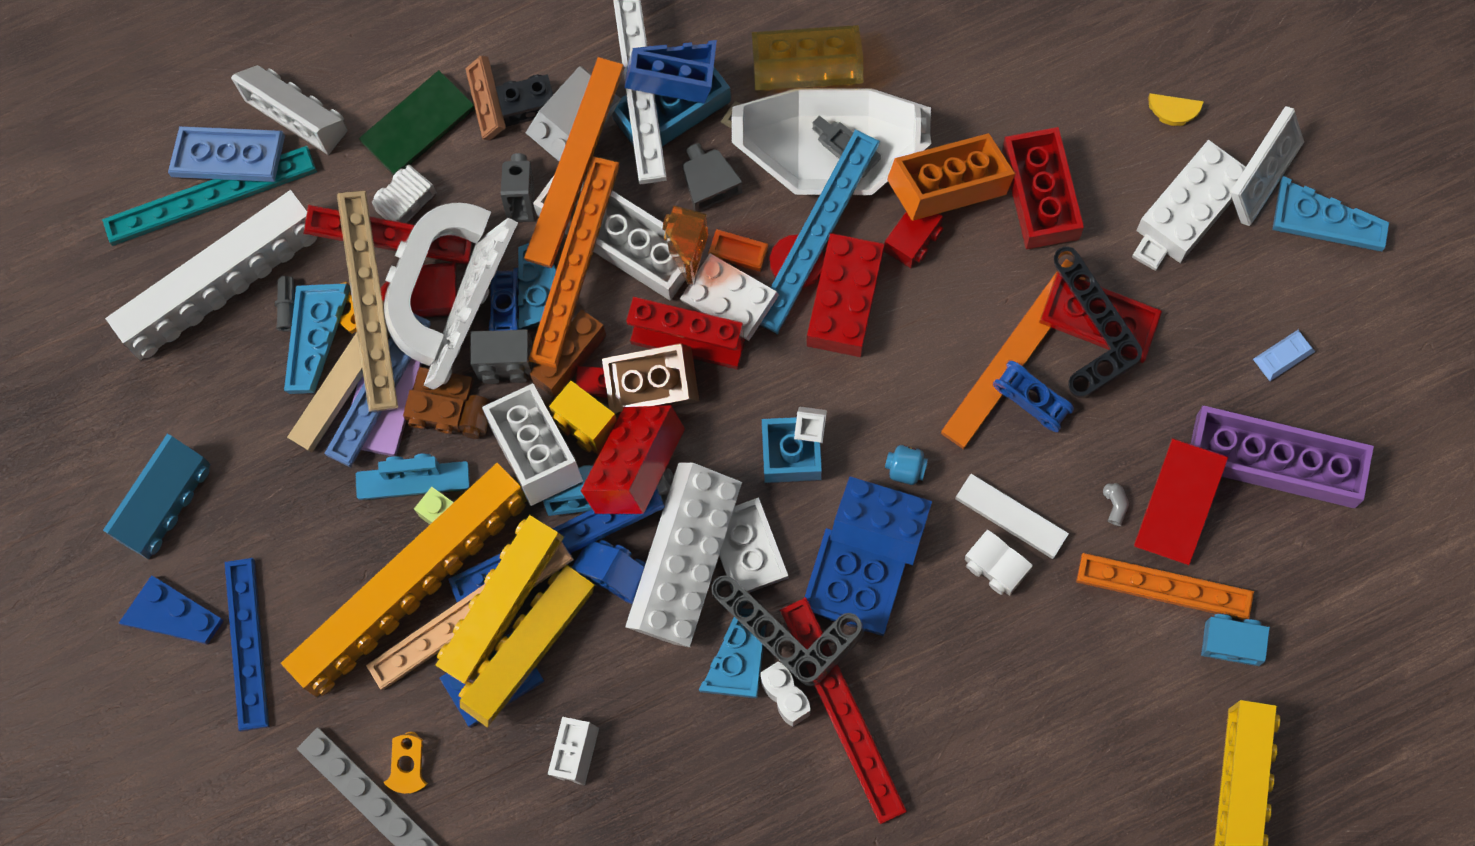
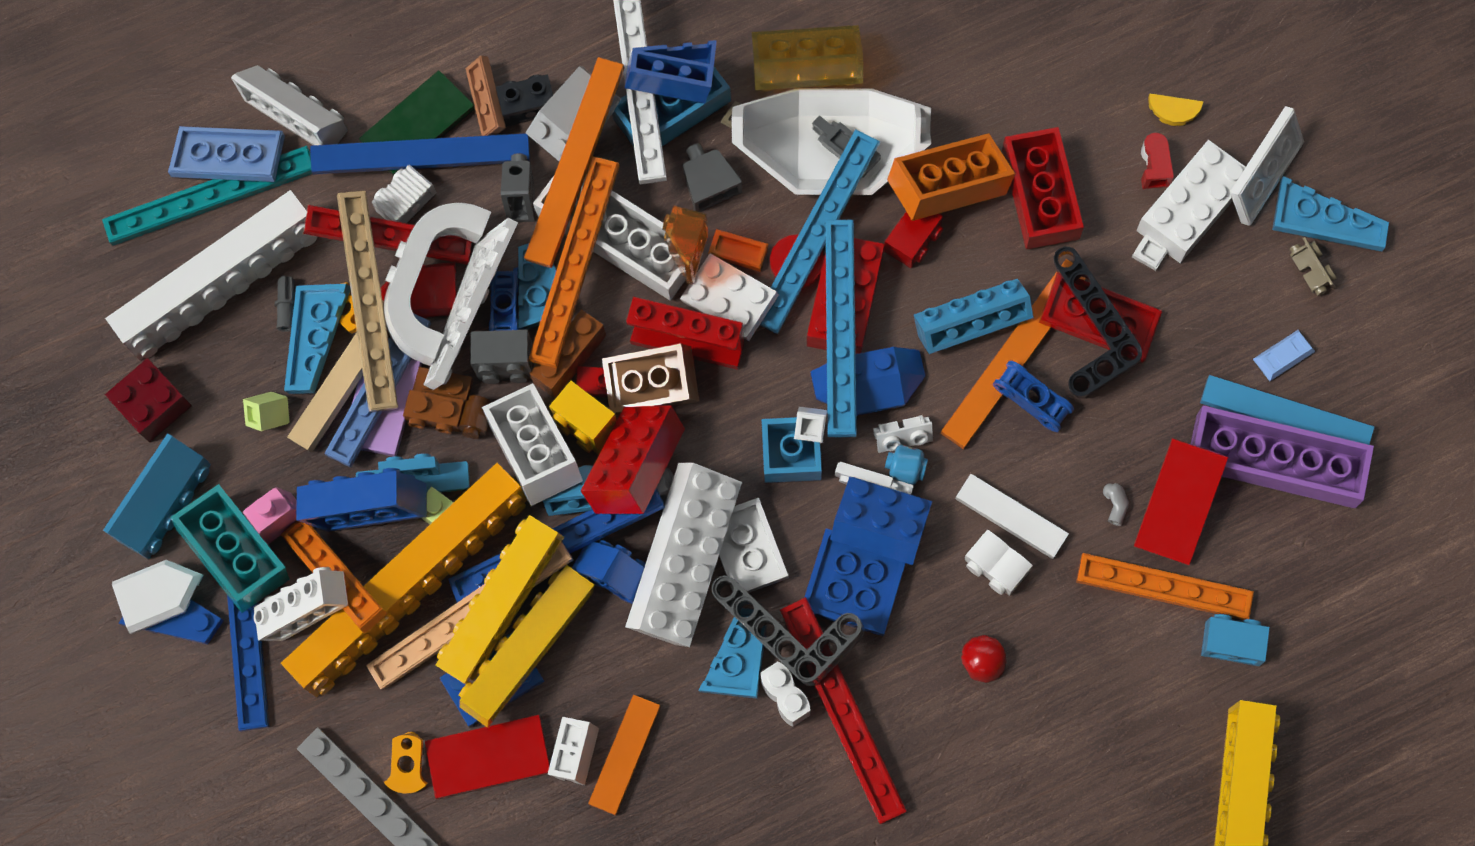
(148, 400): none -> dark red brick
(155, 594): none -> white tile
(230, 548): none -> teal brick
(266, 411): none -> yellowish green panel
(272, 513): none -> bright pink torso
(300, 605): none -> white brick
(315, 554): none -> orange tile
(361, 500): none -> blue brick
(417, 153): none -> blue tile
(487, 757): none -> red tile
(624, 755): none -> orange tile
(840, 329): none -> dark azure tile
(845, 471): none -> white hinge
(883, 379): none -> blue wedge
(915, 432): none -> white hinge
(973, 316): none -> dark azure brick
(984, 658): none -> red hair
(1158, 162): none -> red leg
(1265, 406): none -> dark azure tile
(1319, 276): none -> dark tan hinge

